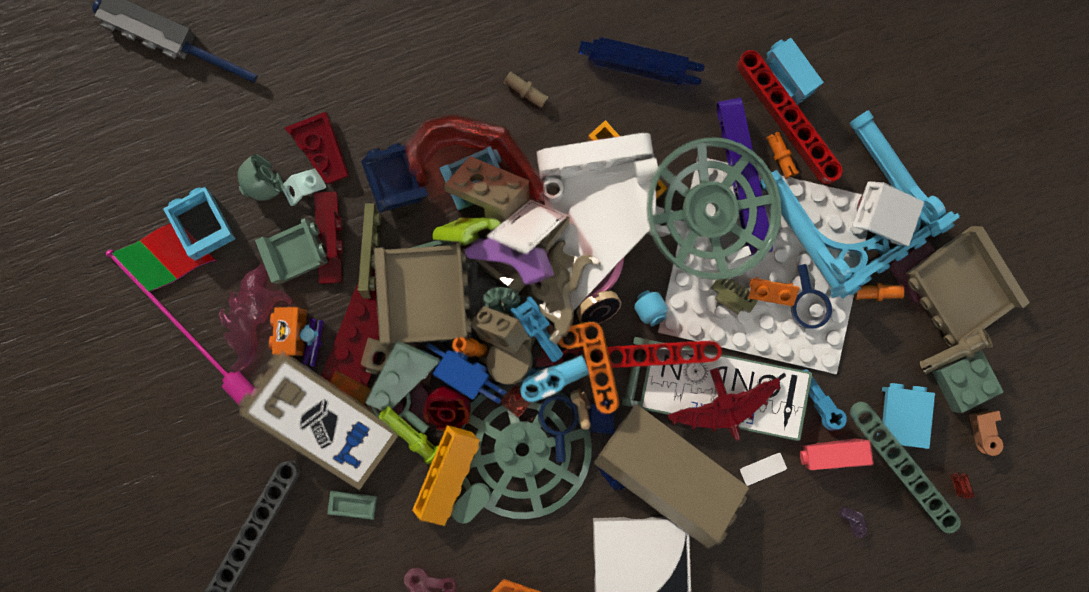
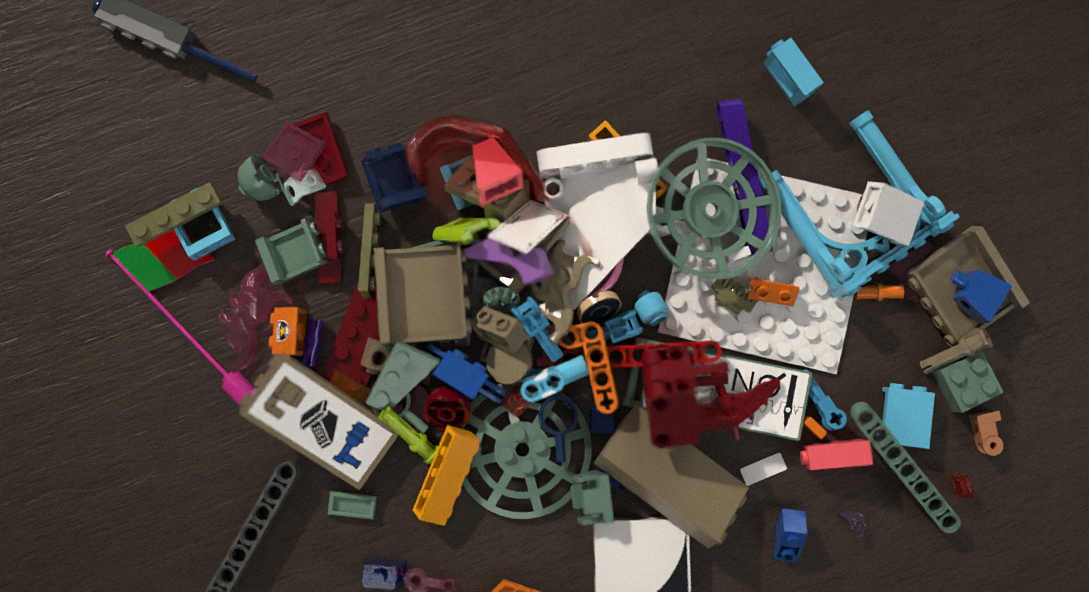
(173, 215): none -> olive plate
(293, 151): none -> clear pink plate
(308, 335): medium azure piece -> none
(383, 573): none -> clear blue torso
(470, 347): orange pin -> none
(471, 503): sand green tile -> none
(495, 172): none -> coral slope
(525, 89): dark tan pin -> none
(582, 403): tan bar -> none
(592, 497): none -> sand green panel
(618, 327): none -> dark azure connector
(641, 61): clear blue hinge -> none
(671, 396): none -> dark red piece
(782, 155): orange pin -> none
(788, 105): red beam -> none
(790, 535): none -> blue slope
(807, 289): dark blue piece -> none
(813, 427): none -> orange tile
(979, 294): none -> blue torso

